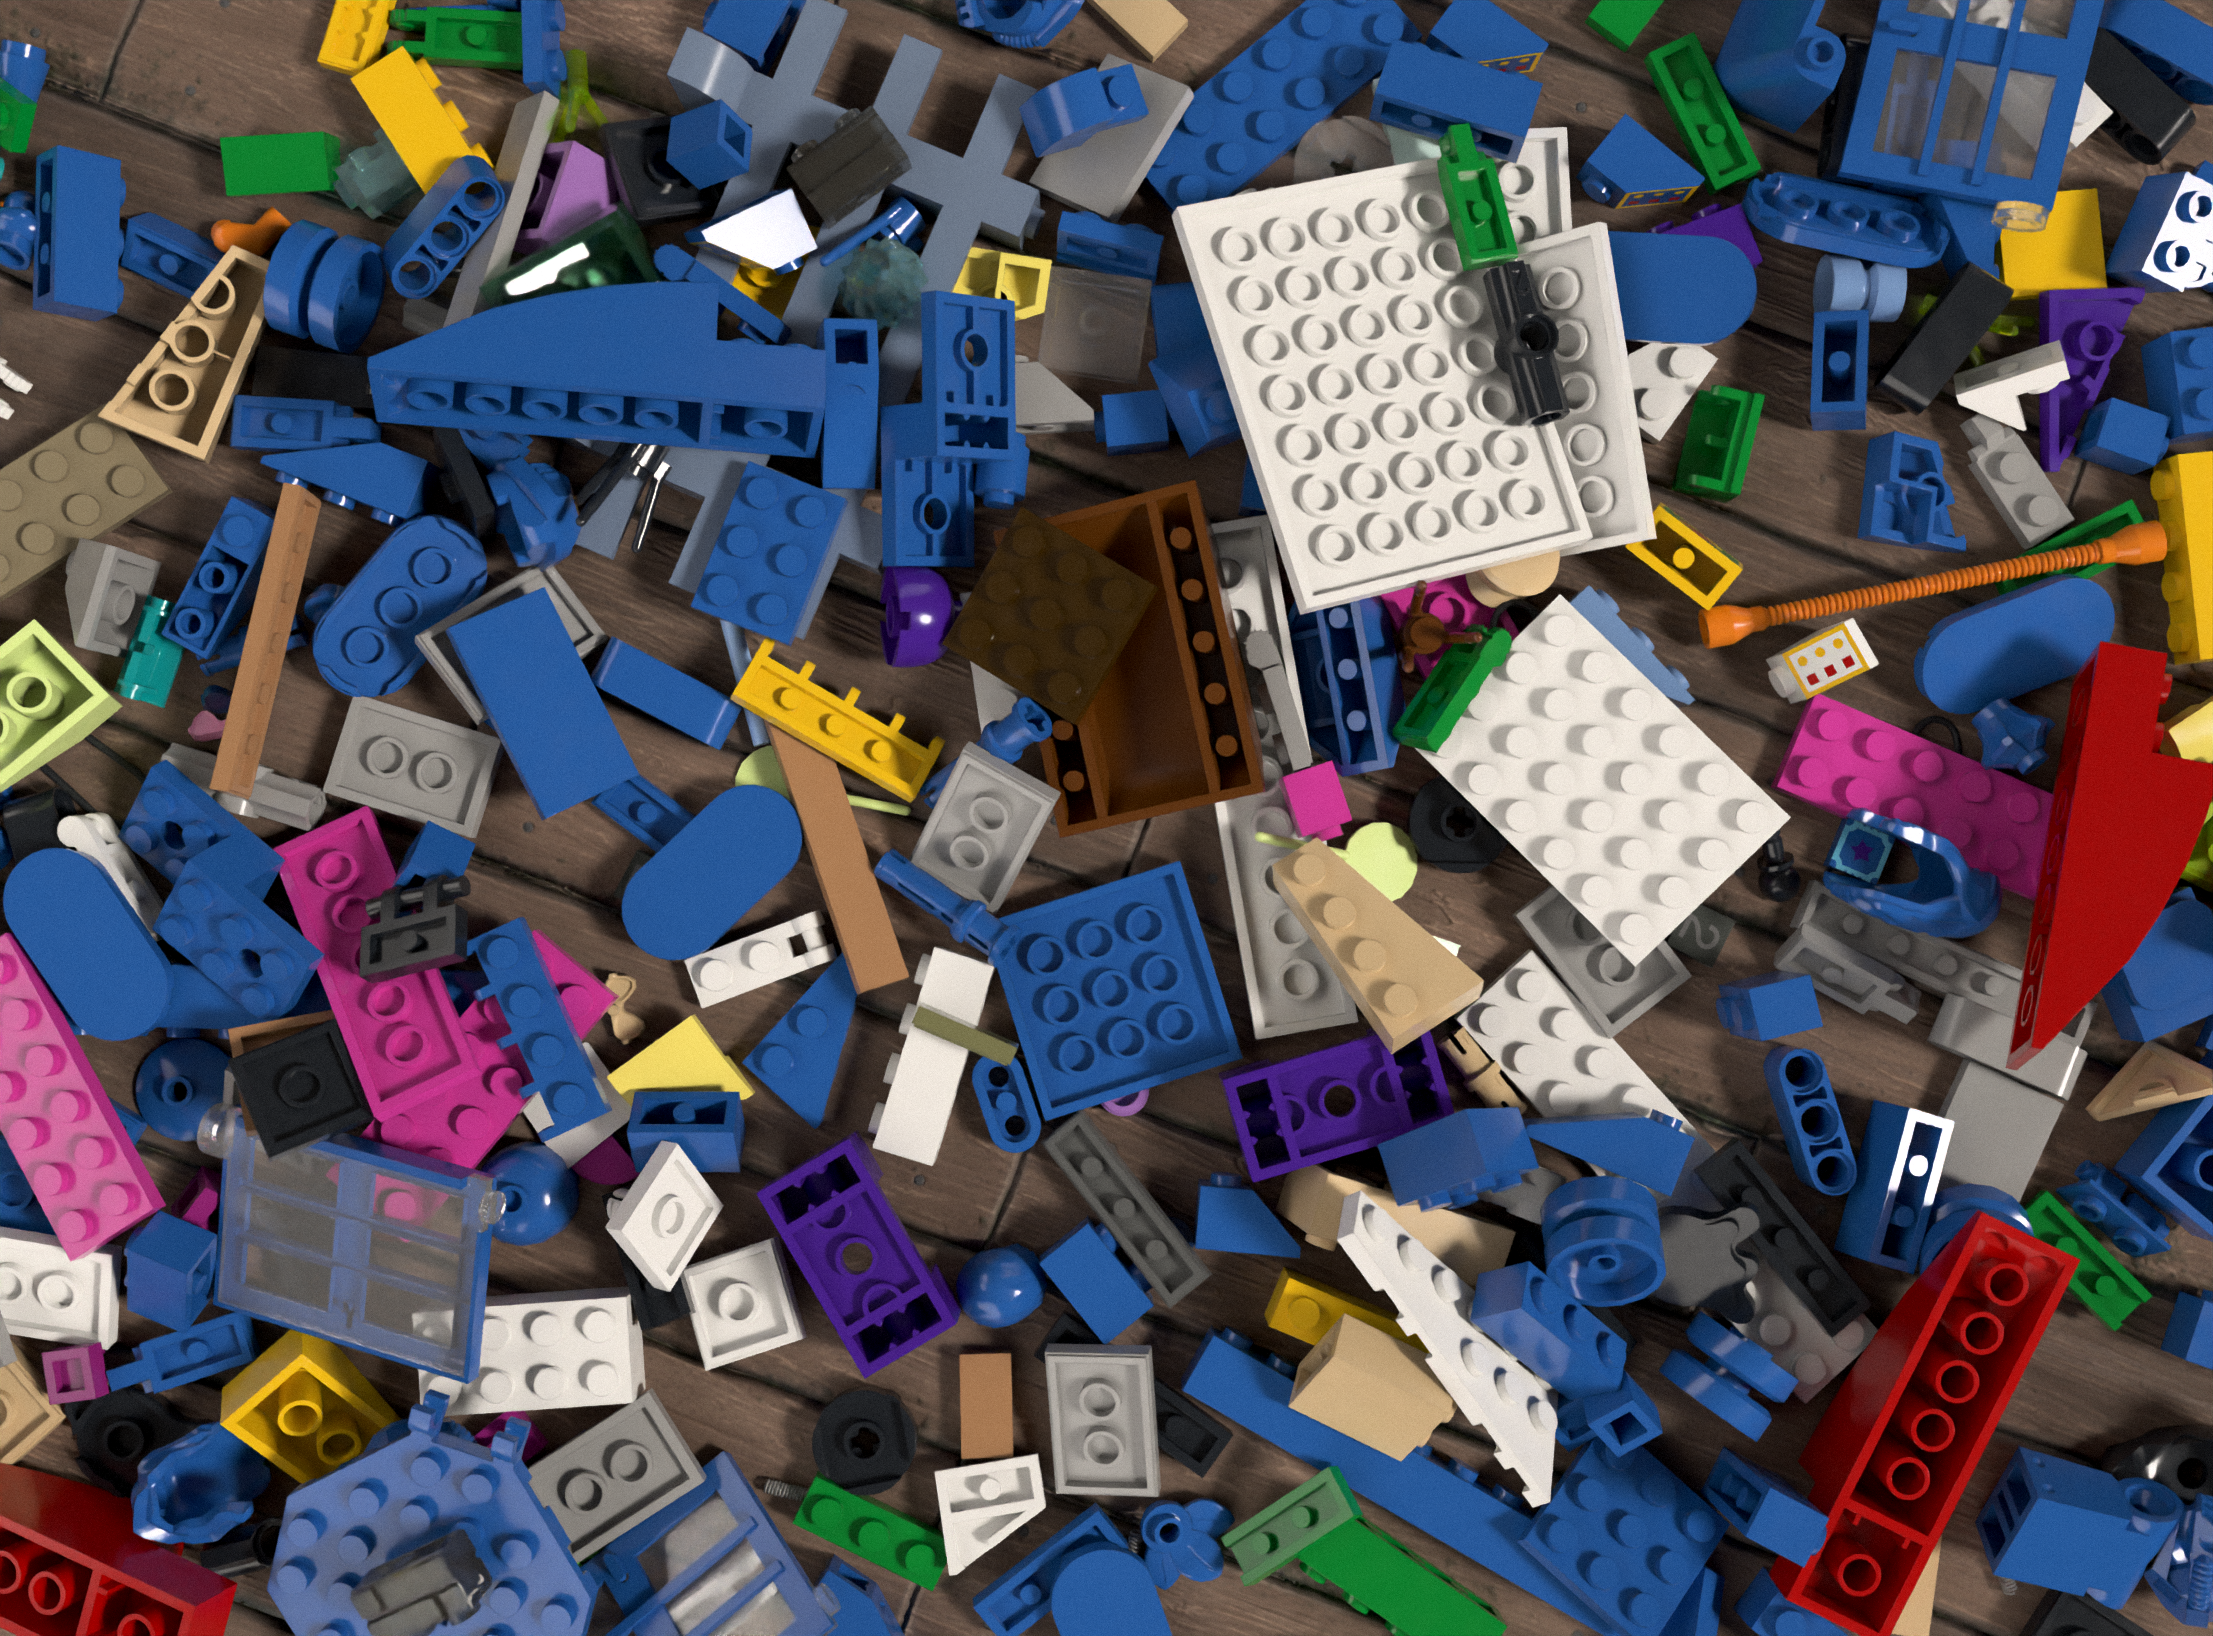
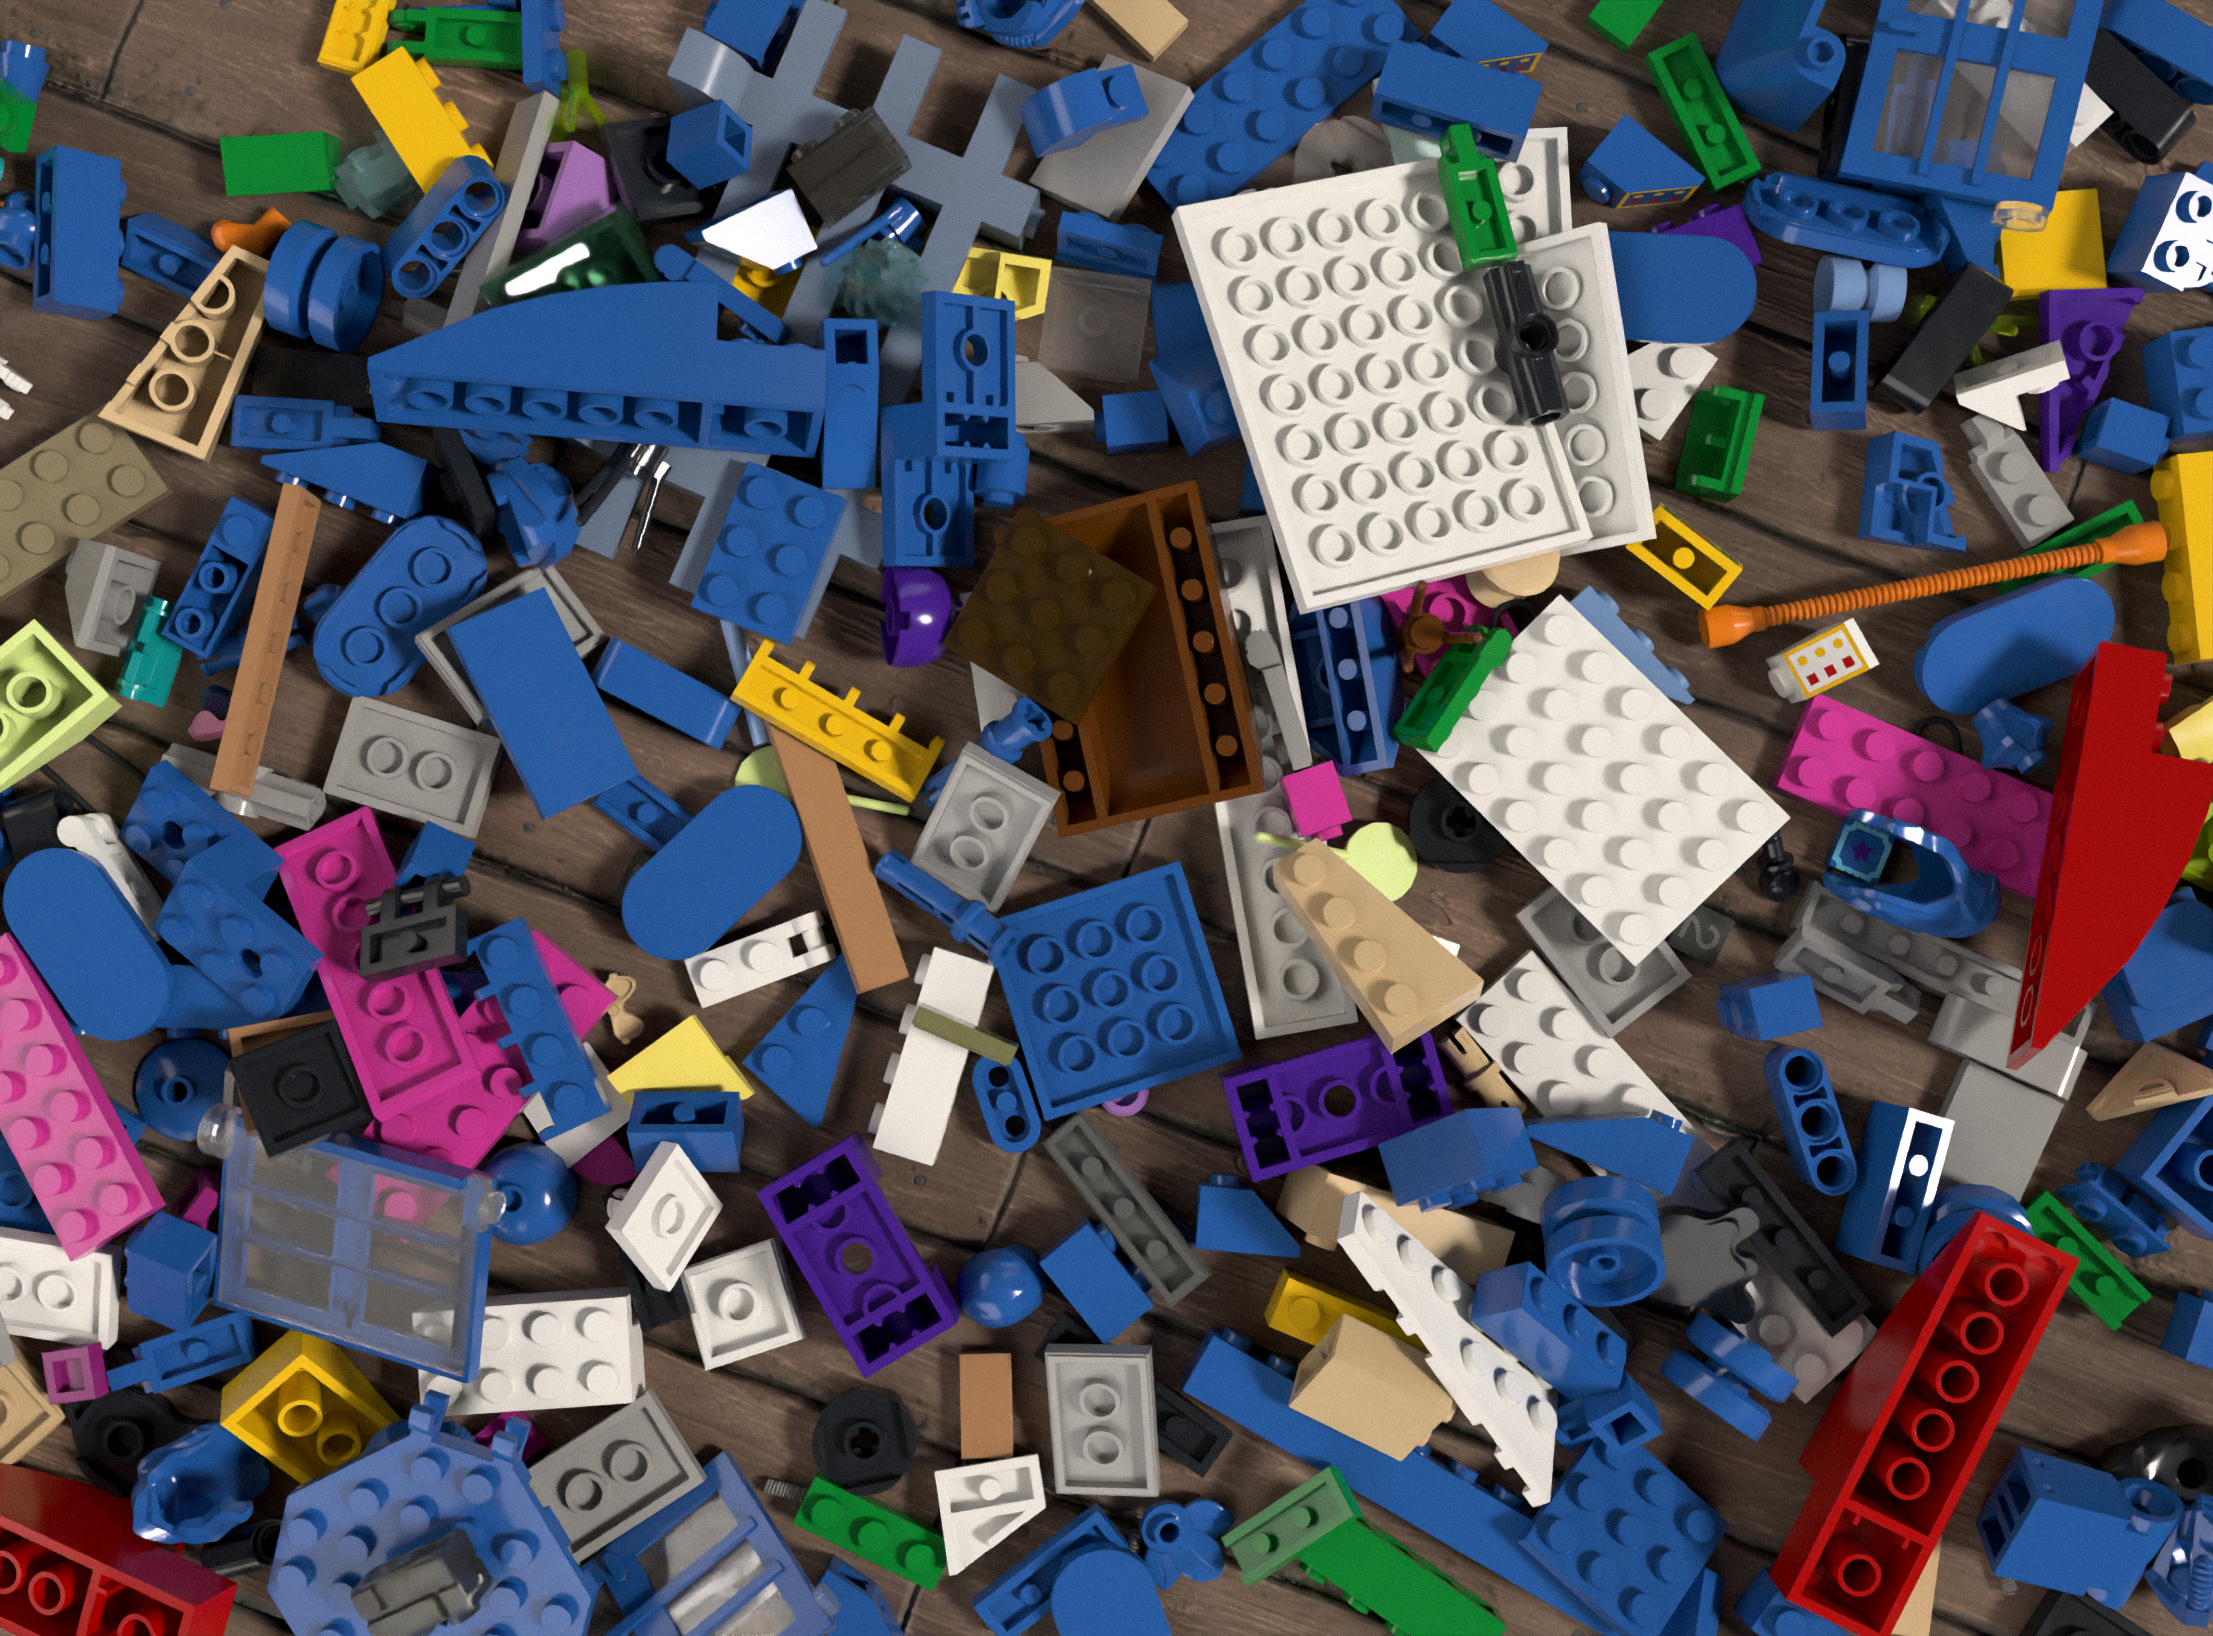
(1765, 1507): blue brick -> none

